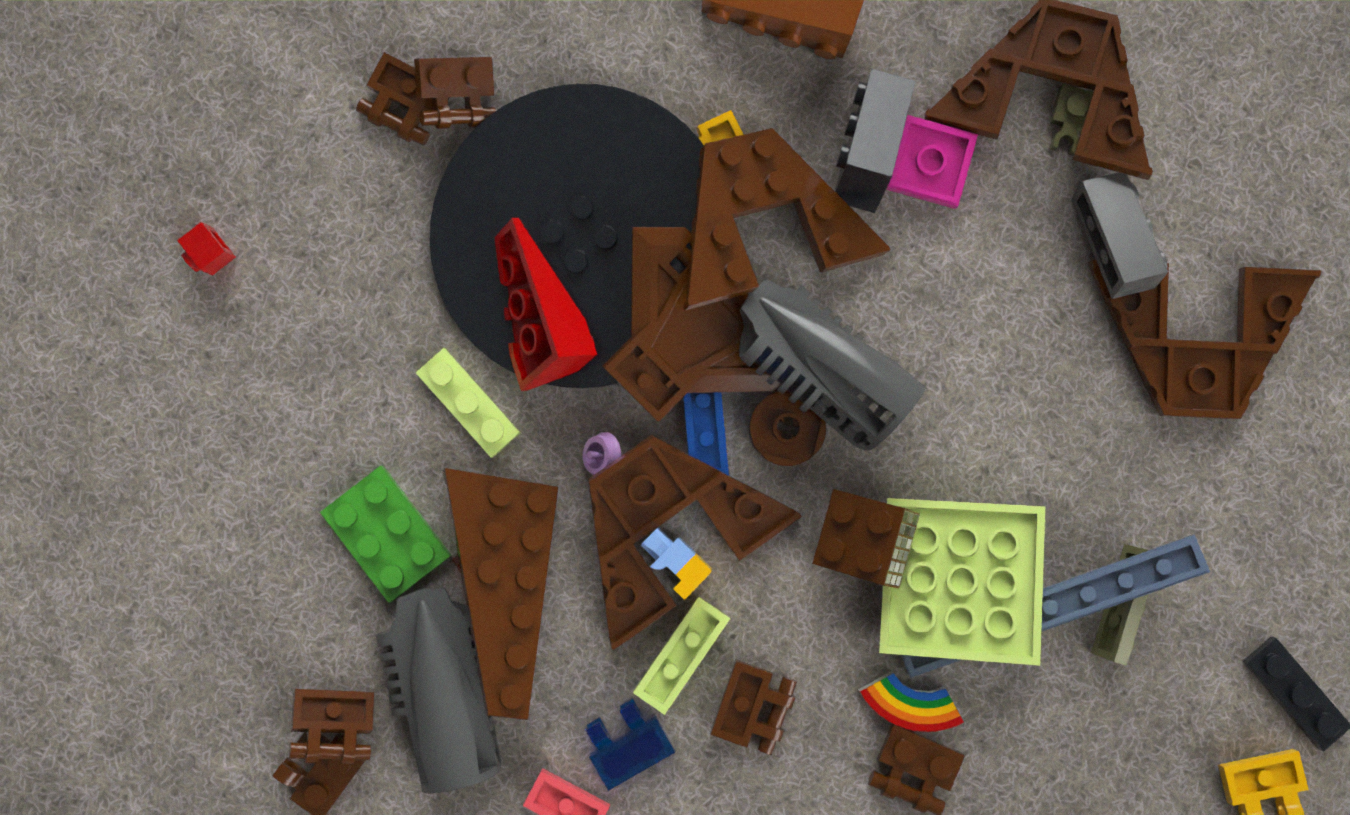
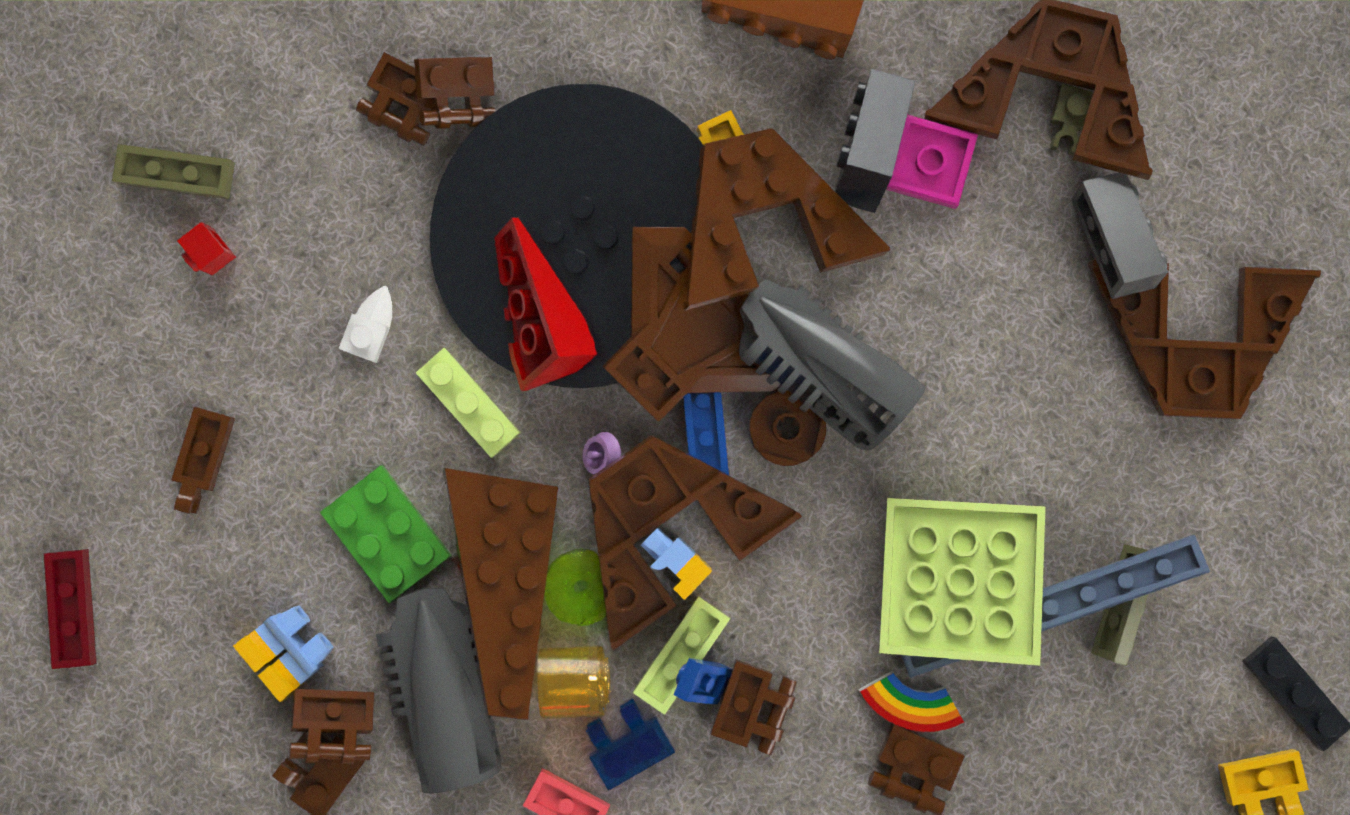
(70, 609): none -> dark red plate
(173, 171): none -> olive plate
(200, 457): none -> reddish brown plate
(274, 638): none -> light blue hips
(369, 326): none -> white plate
(561, 598): none -> clear neon green plate
(573, 682): none -> clear yellow piece
(702, 681): none -> blue plate
(866, 538): reddish brown brick -> none

